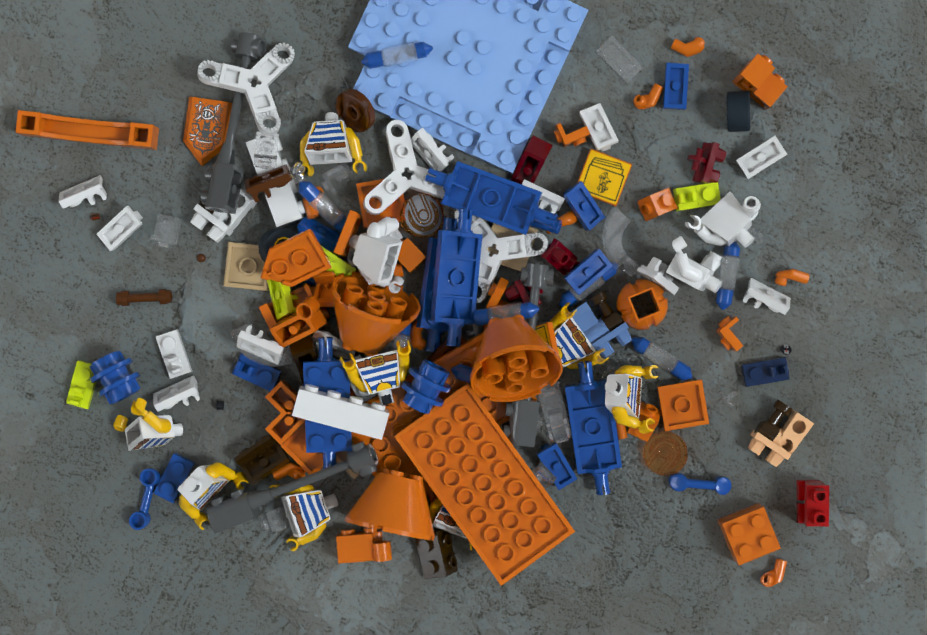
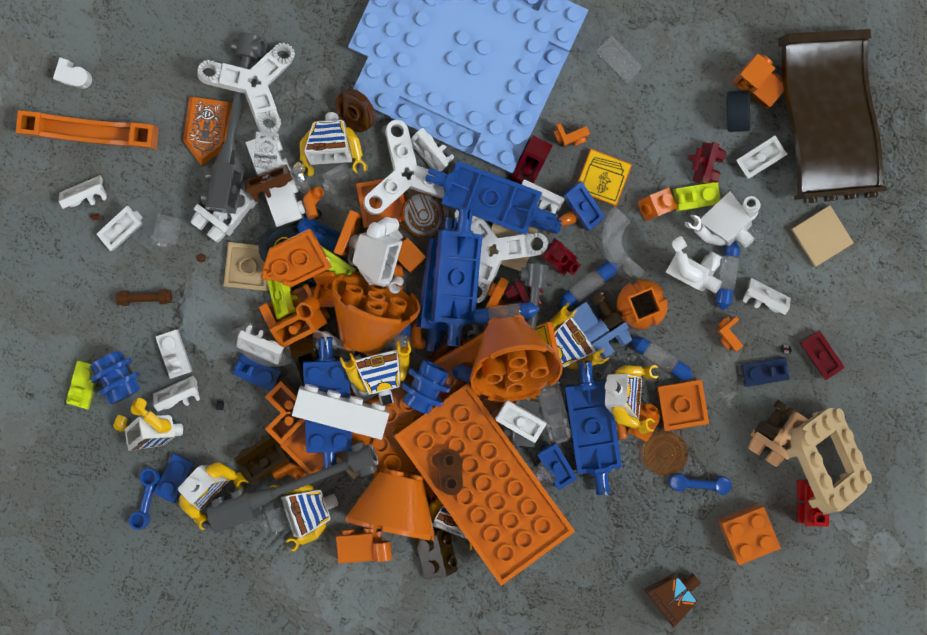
(72, 76): none -> white leg
(322, 205): clear piece -> none
(397, 55): piece -> none
(449, 472): none -> reddish brown plate
(520, 421): none -> white plate
(588, 271): blue plate -> none
(599, 127): white plate -> none
(649, 100): orange arm -> none
(656, 273): white plate -> none
(673, 596): none -> reddish brown torso
(675, 86): blue plate -> none
(690, 48): orange arm -> none
(776, 575): orange arm -> none
(791, 274): orange arm -> none
(822, 236): none -> tan tile
(822, 355): none -> dark red plate
(832, 115): none -> dark brown panel
(853, 480): none -> tan plate

